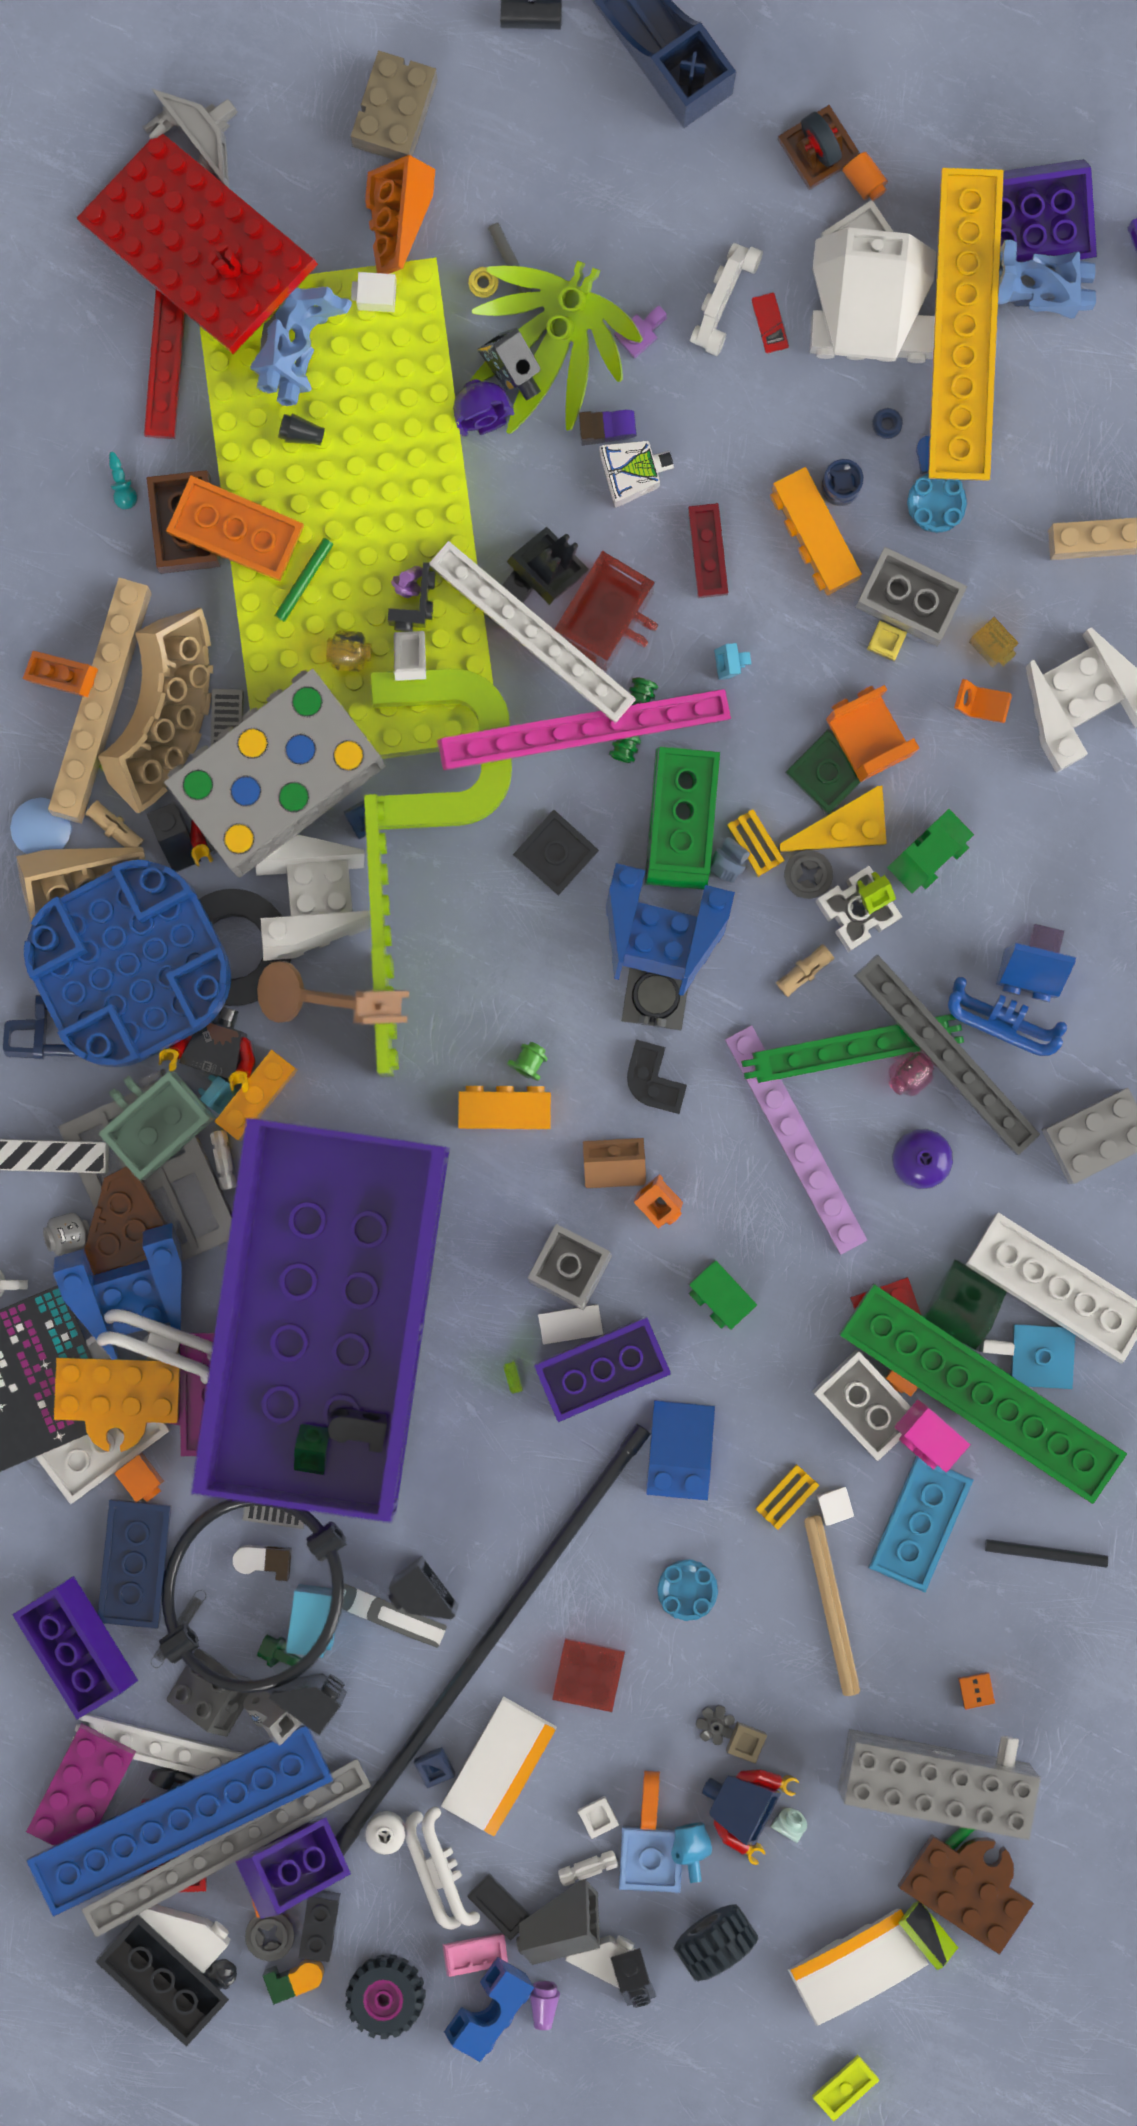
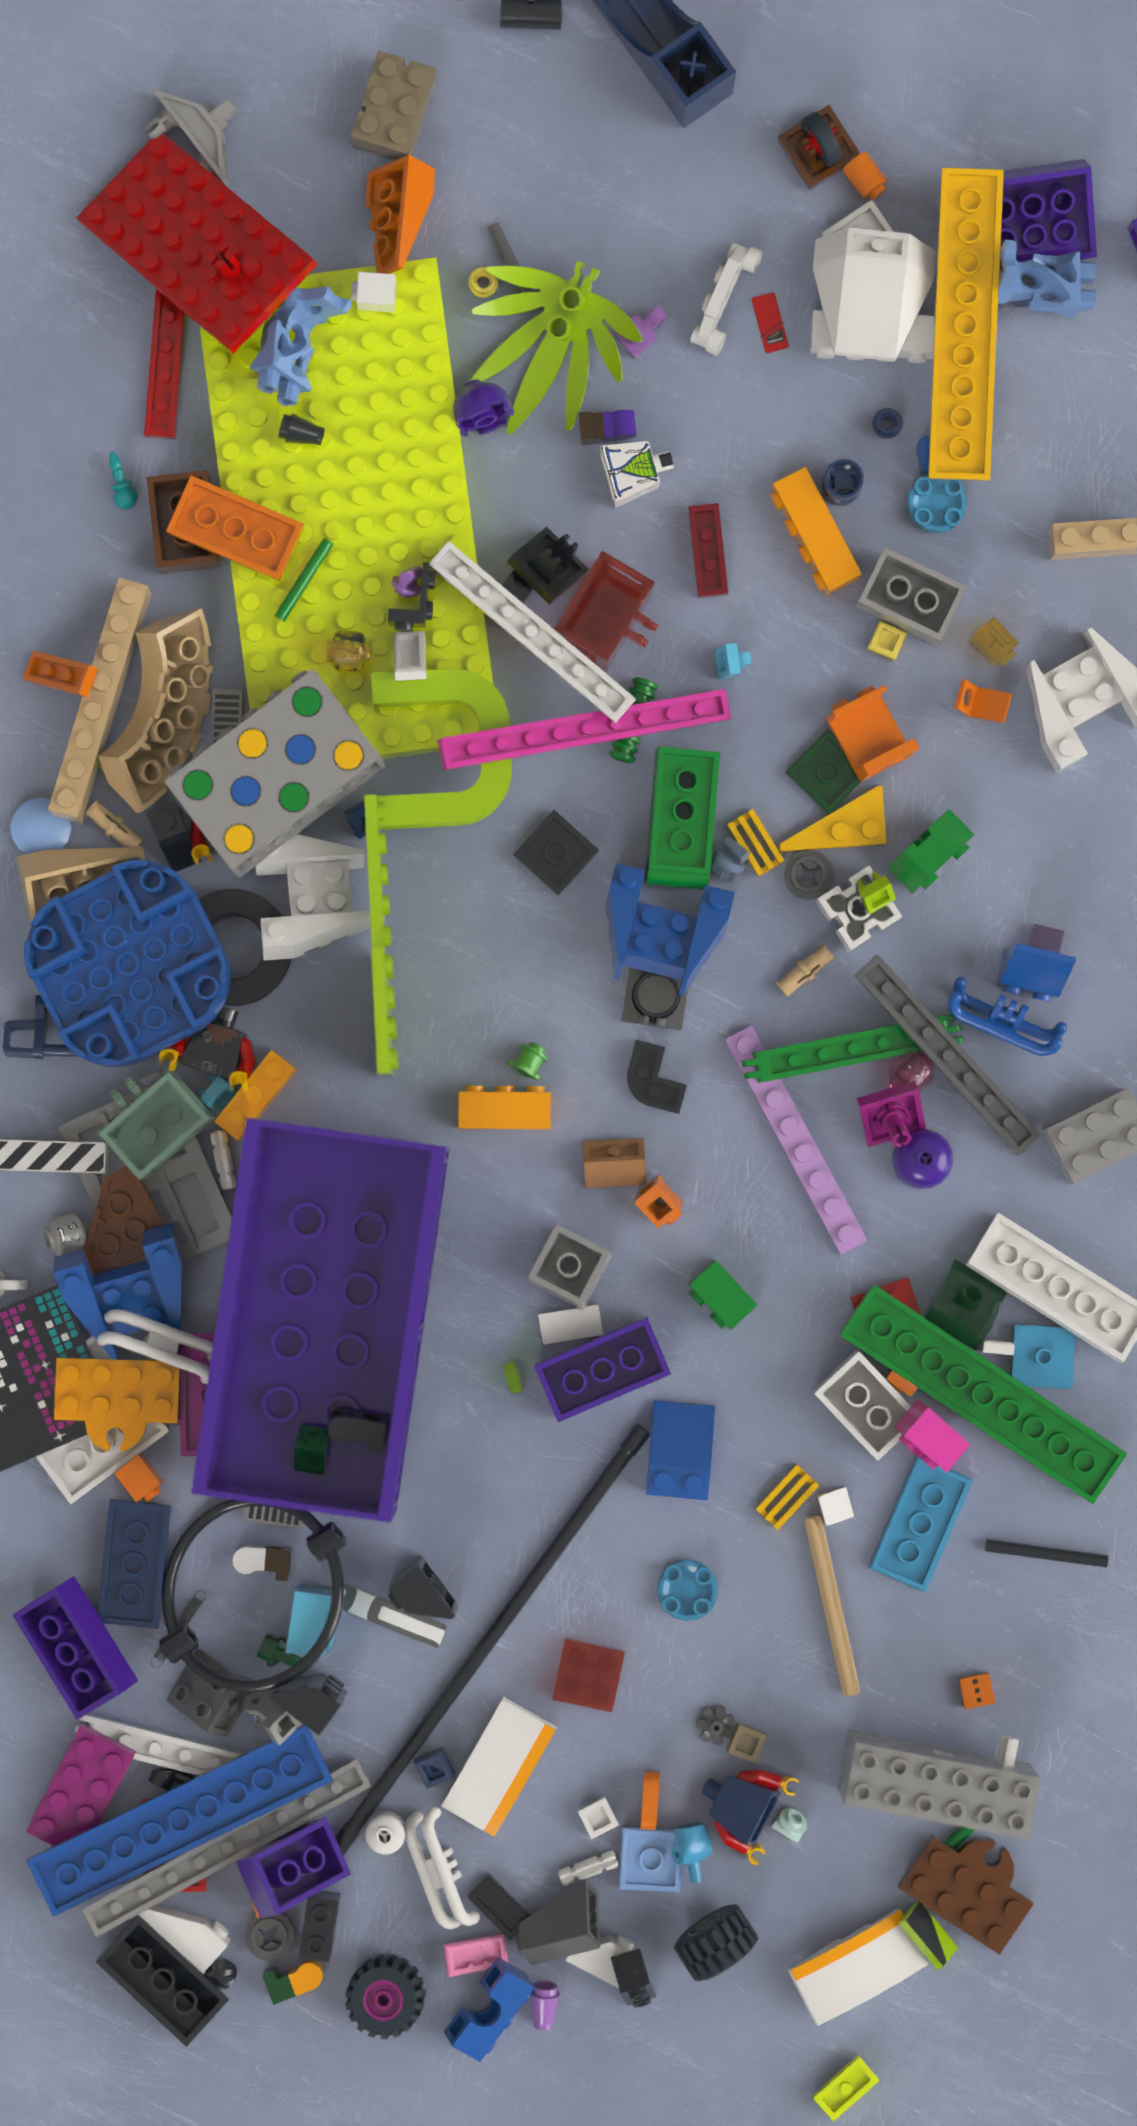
(283, 994): medium nougat piece -> none
(507, 353): torso -> none
(891, 1120): none -> magenta plate

